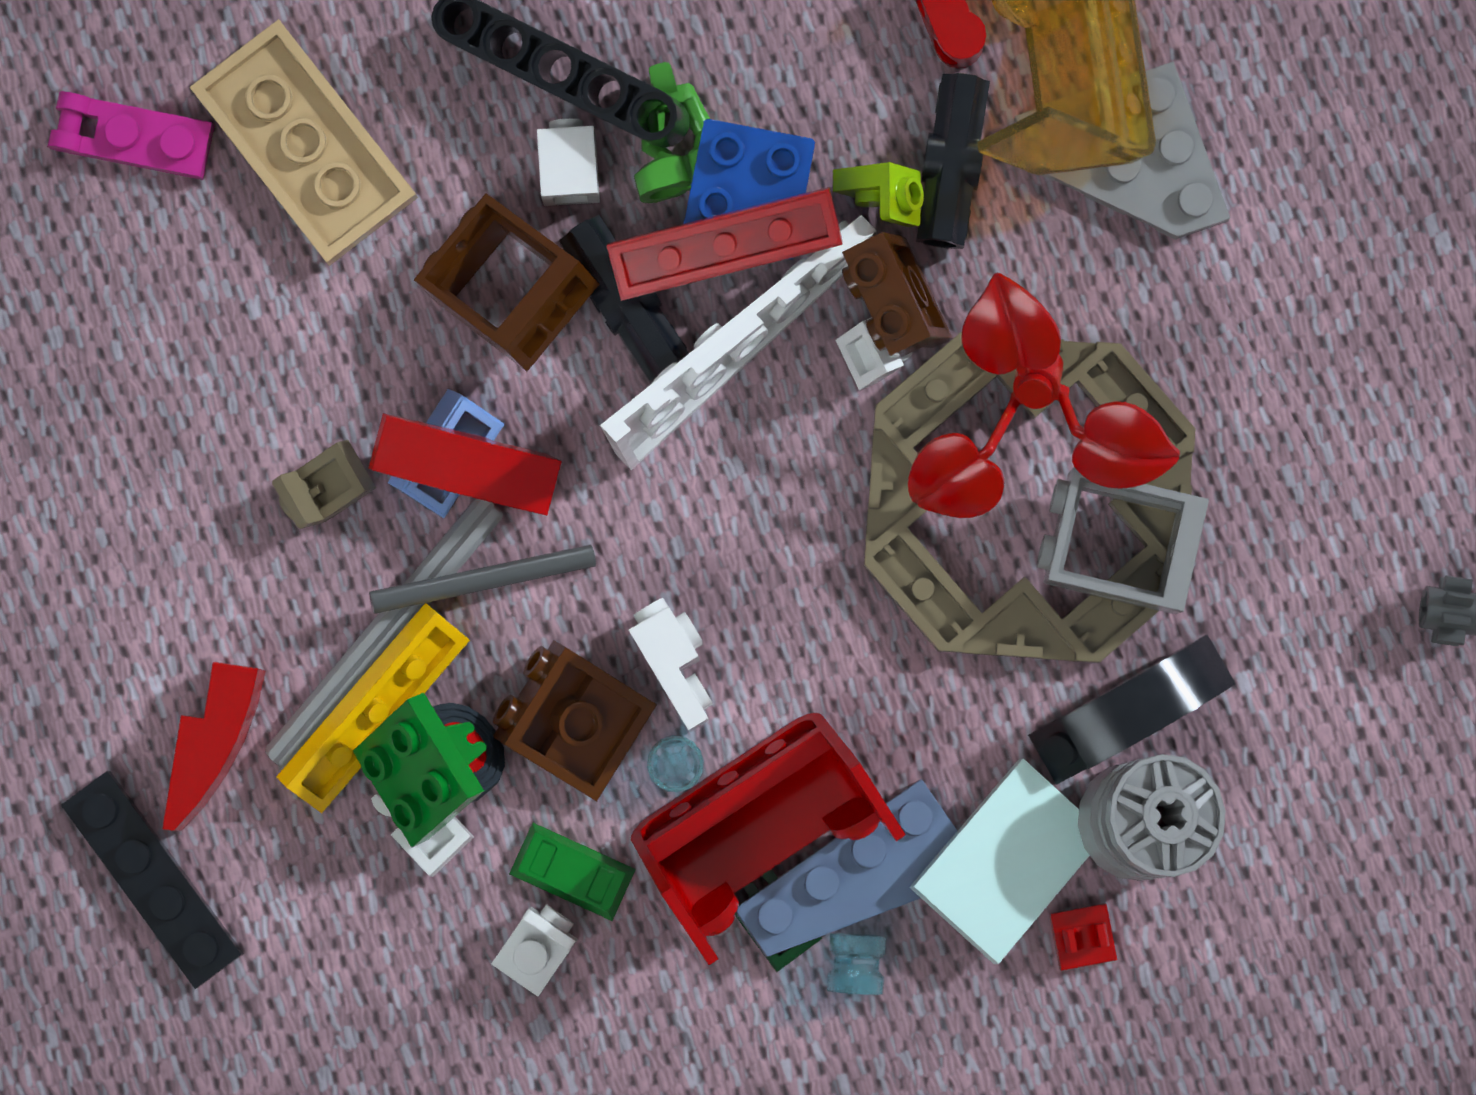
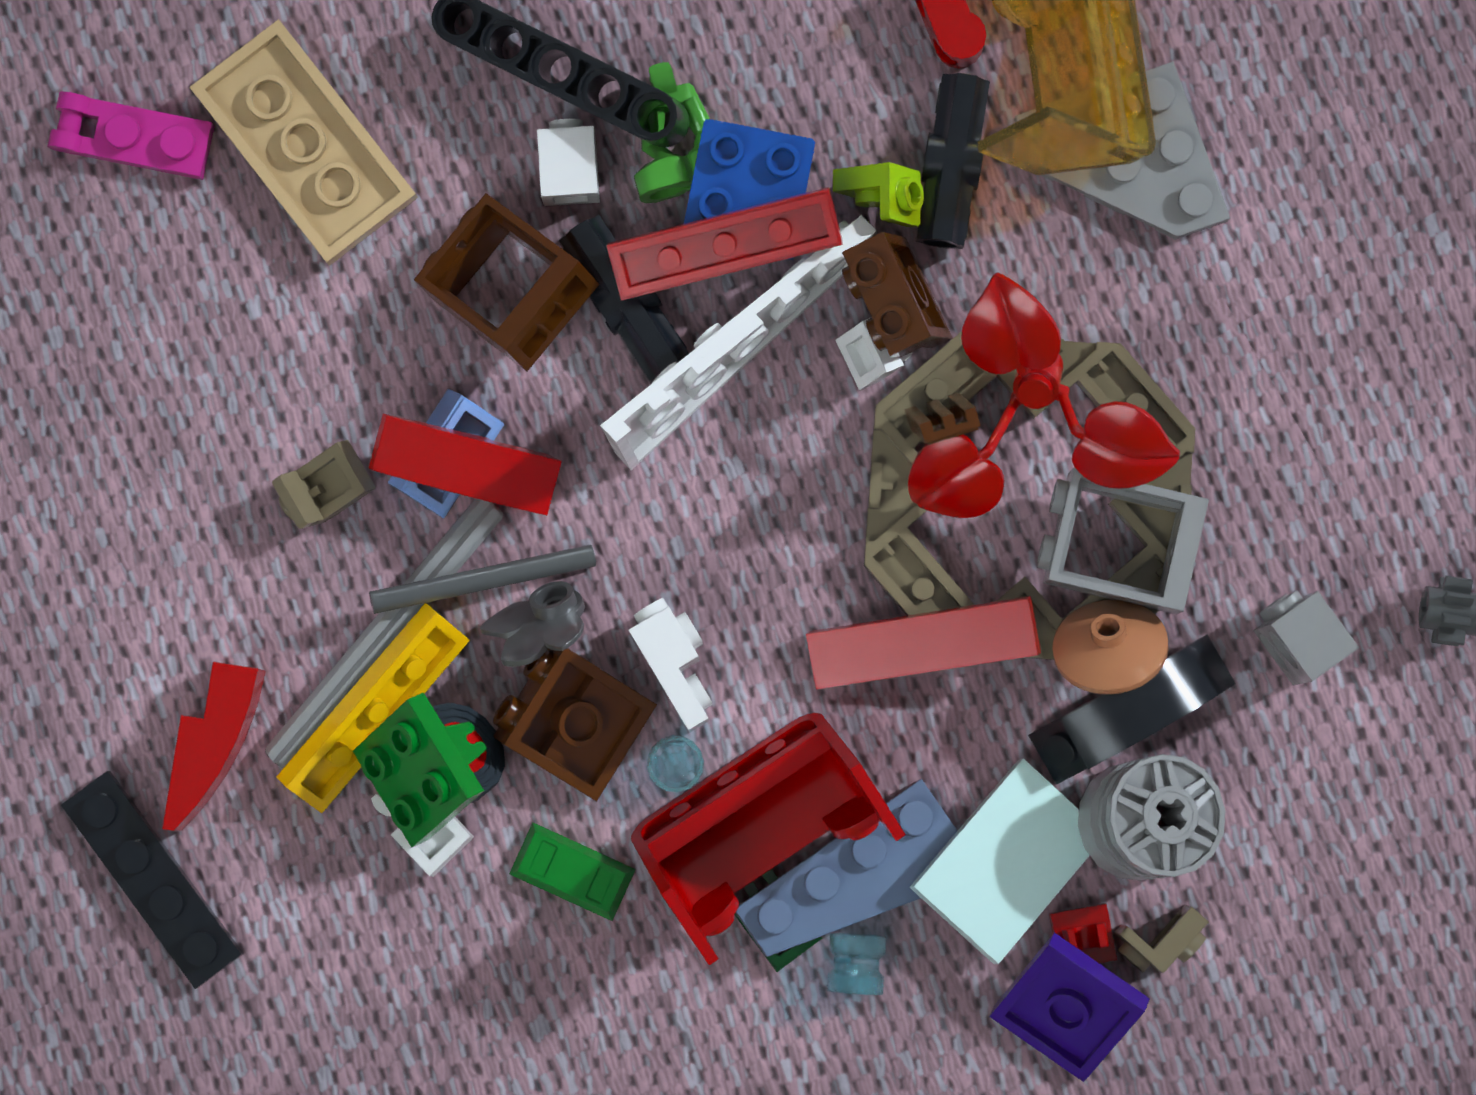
(536, 948): white bracket -> none
(544, 622): none -> flat silver plate
(923, 643): none -> tile
(960, 410): none -> reddish brown tile
(1069, 1007): none -> dark purple plate
(1114, 662): none -> nougat dish
(1176, 940): none -> dark tan bracket
(1304, 636): none -> light grey brick

